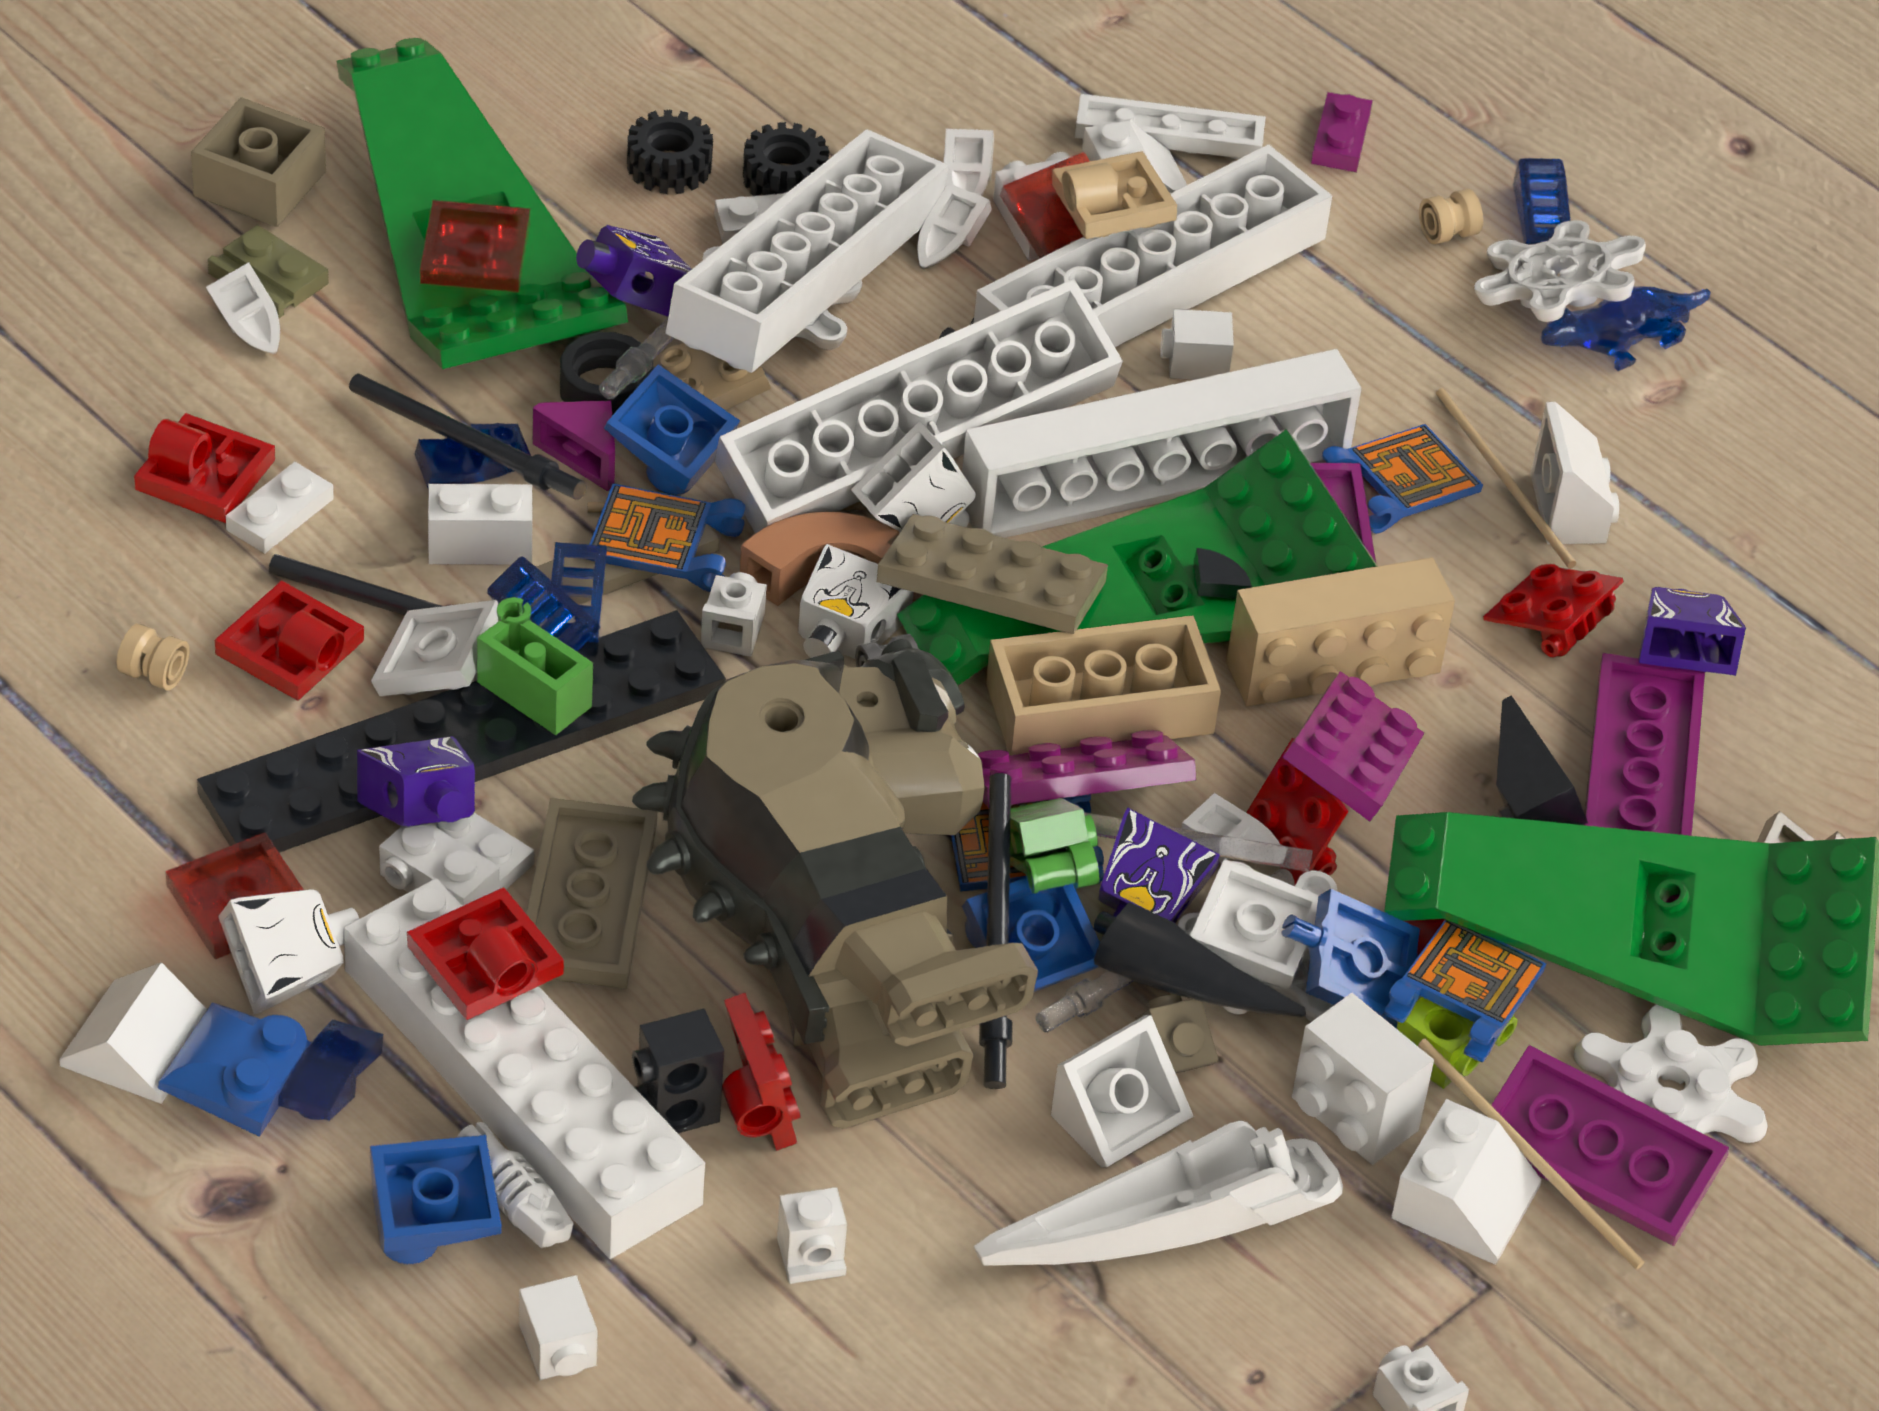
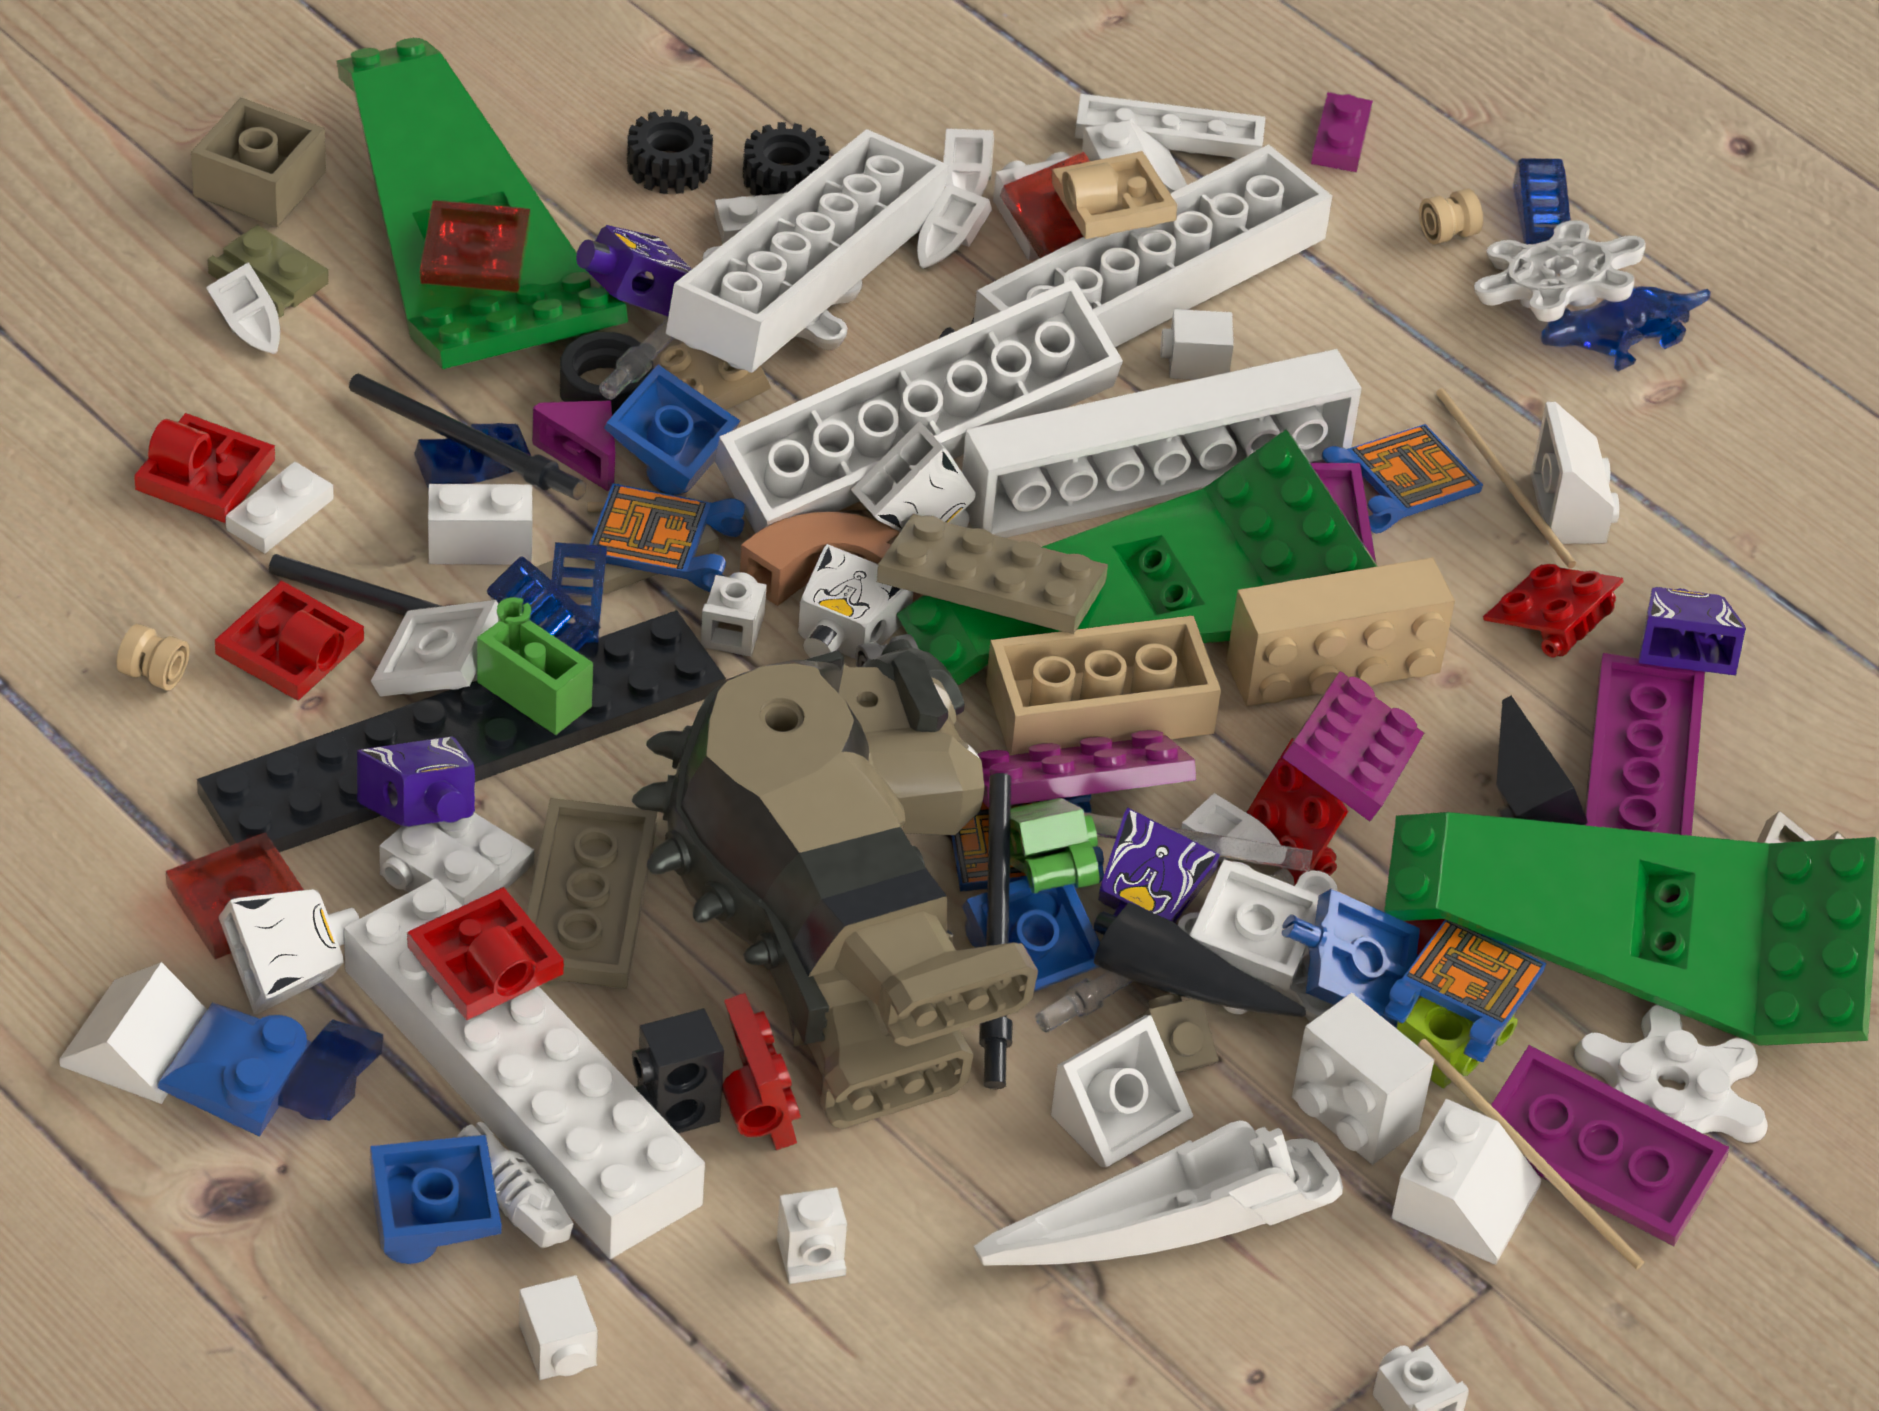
(1218, 575): black tile -> none

